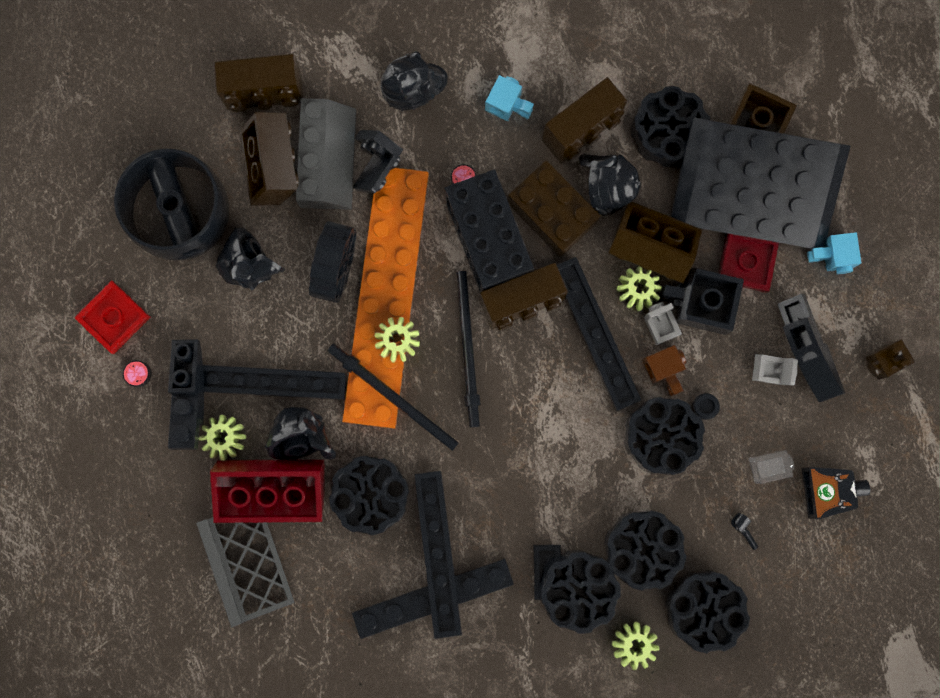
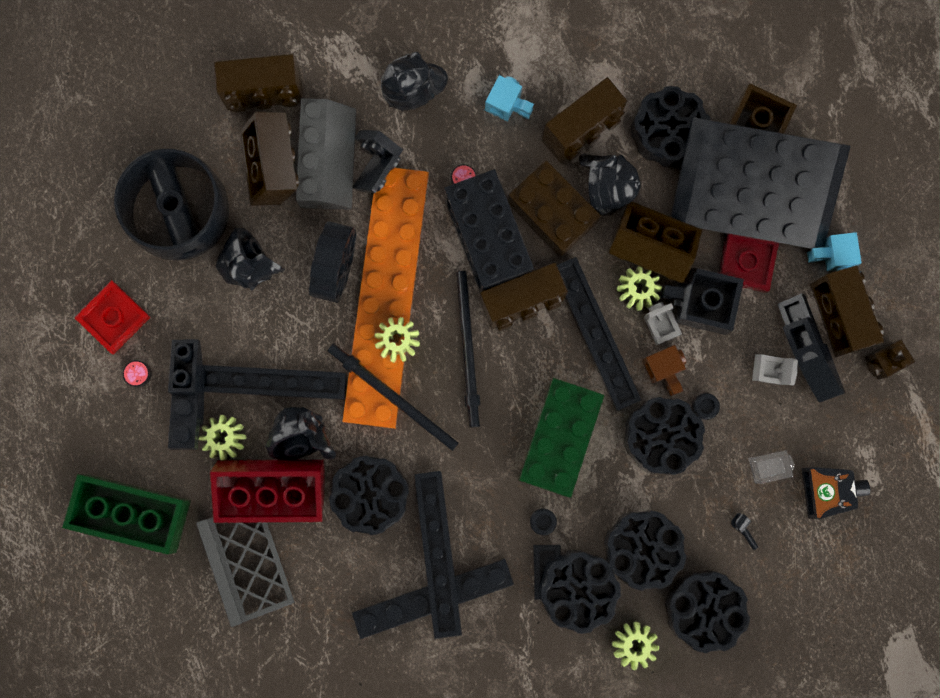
(126, 514): none -> dark green brick
(543, 521): none -> black tile
(561, 437): none -> dark green brick
(847, 311): none -> dark brown brick

